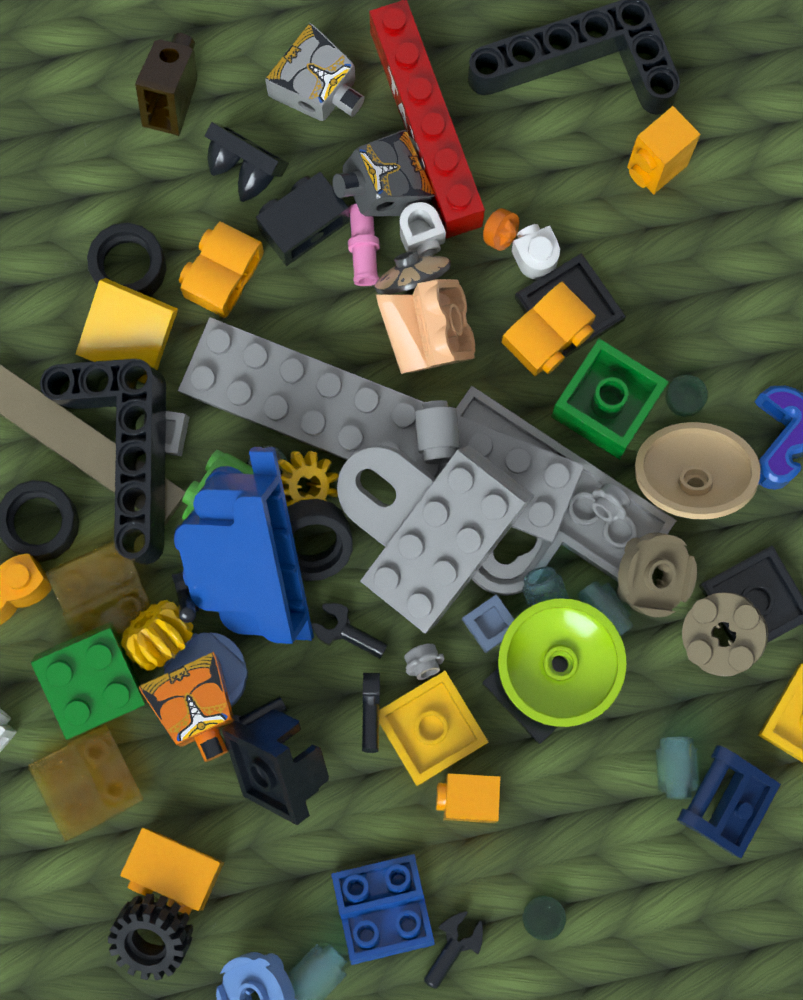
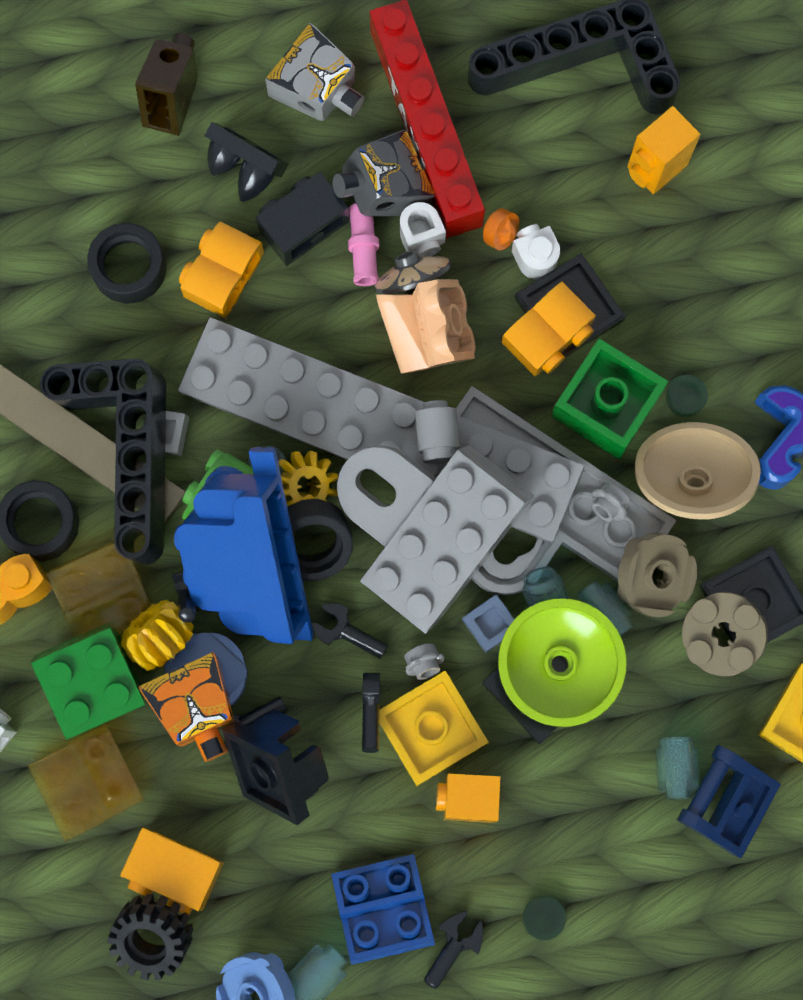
(125, 326): yellow tile -> none

